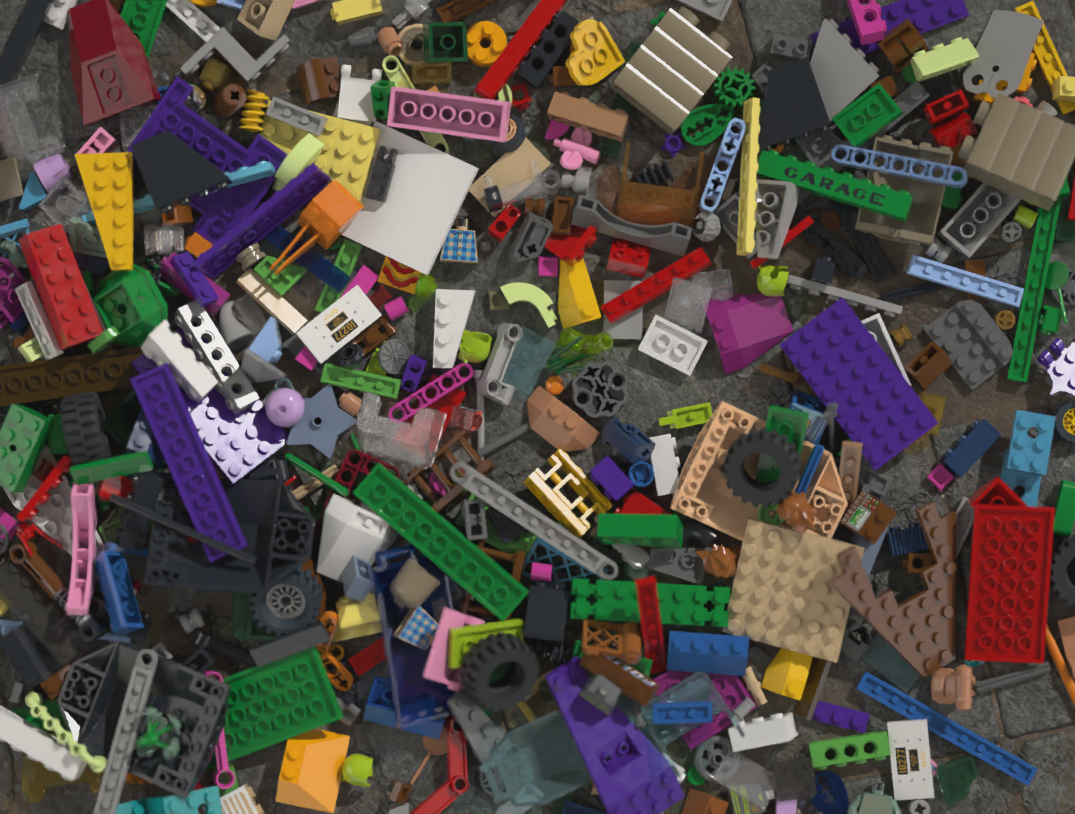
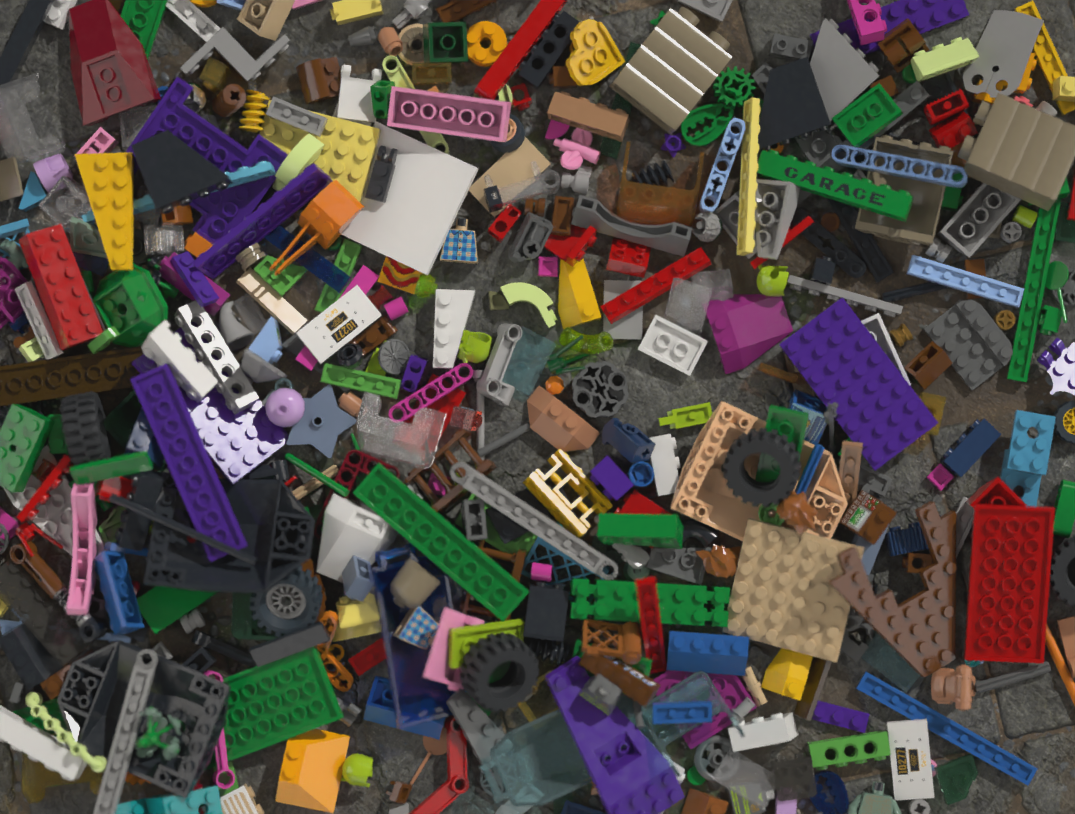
(166, 605): none -> green tile

